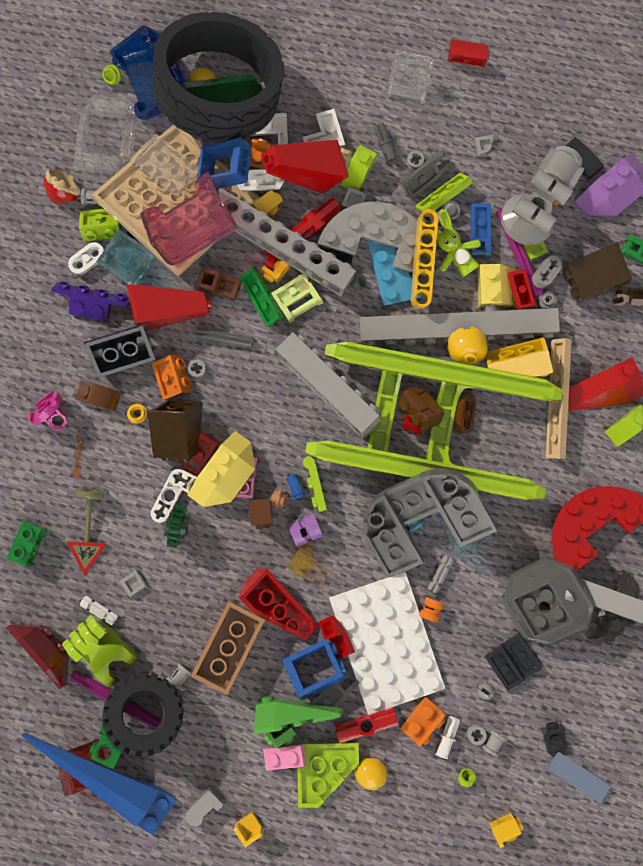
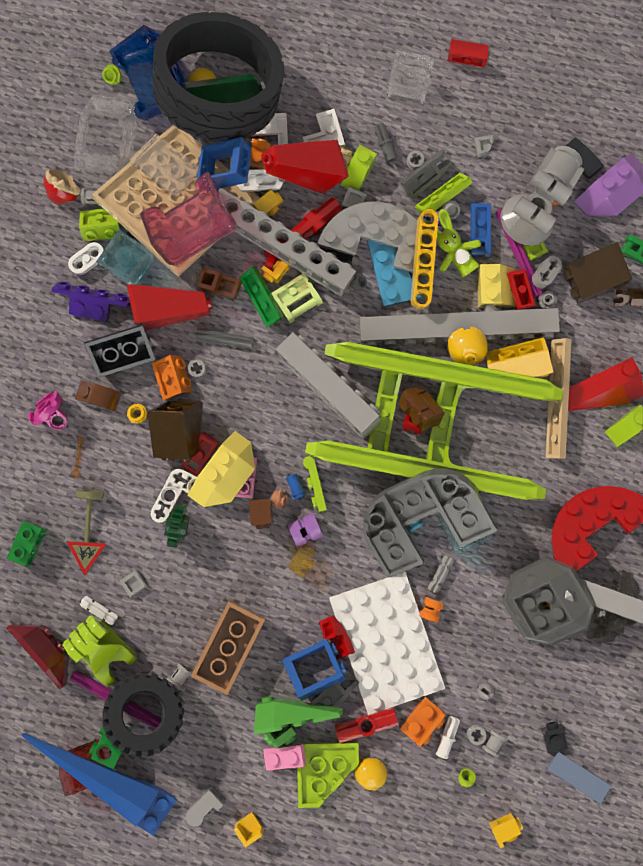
(272, 602): red wedge -> none
(465, 413): reddish brown plate -> none
(506, 667): black slope -> none

